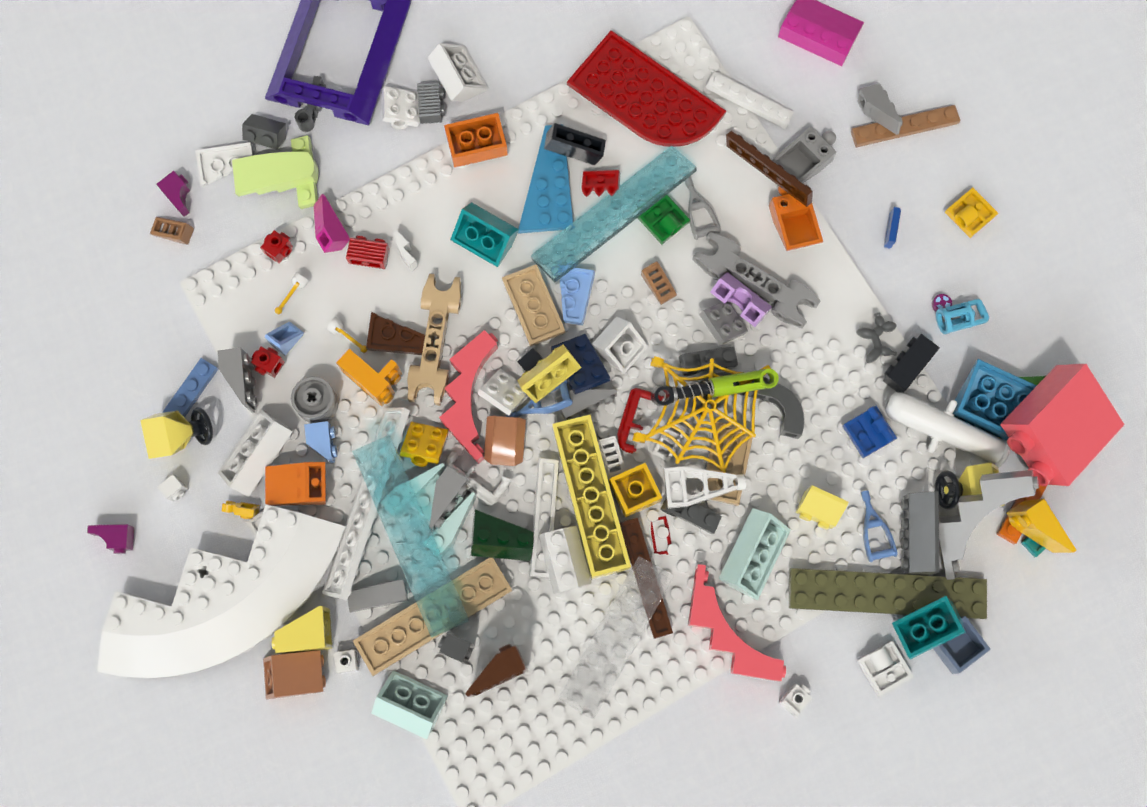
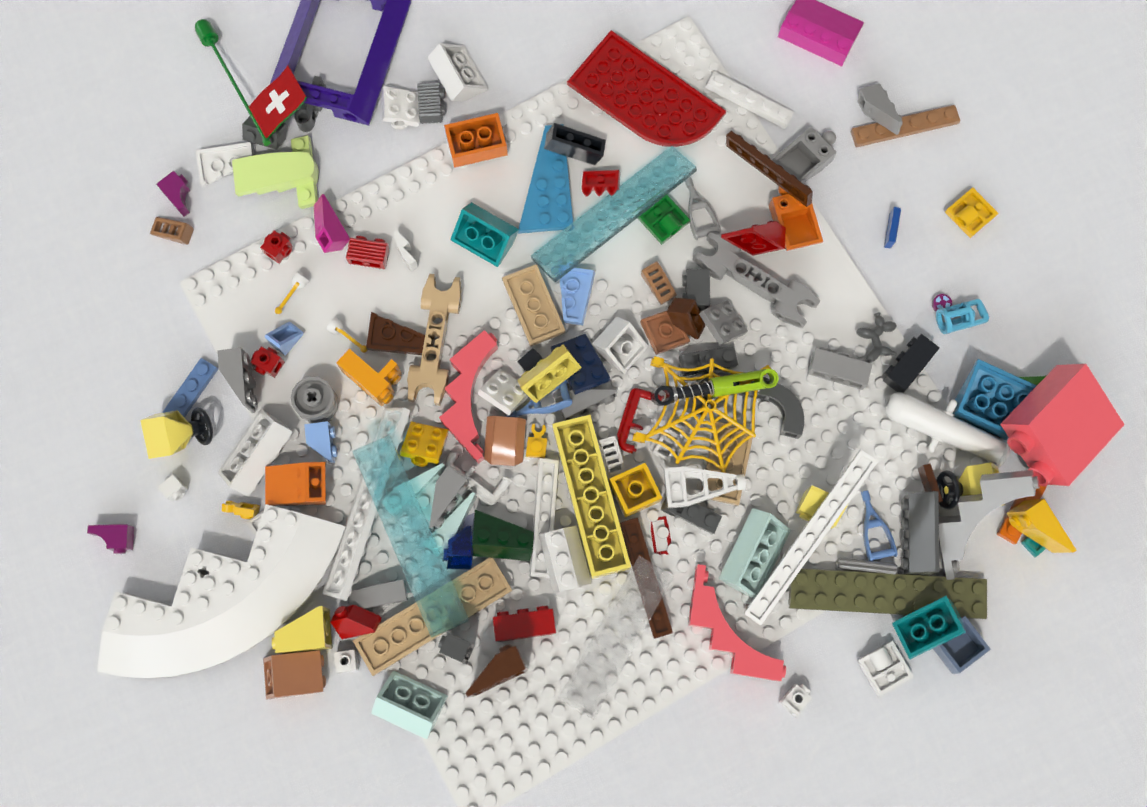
(274, 103): none -> flag
(354, 621): none -> red slope
(459, 550): none -> clear blue slope
(524, 624): none -> red brick
(536, 445): none -> yellow plate
(662, 333): none -> nougat plate
(685, 315): none -> reddish brown slope
(697, 287): none -> dark grey brick
(732, 290): lavender arch -> none
(758, 238): none -> red slope
(810, 536): none -> white plate
(840, 368): none -> light grey brick
(867, 566): none -> light grey axle
(869, 431): blue plate -> none
(928, 479): none -> reddish brown tile

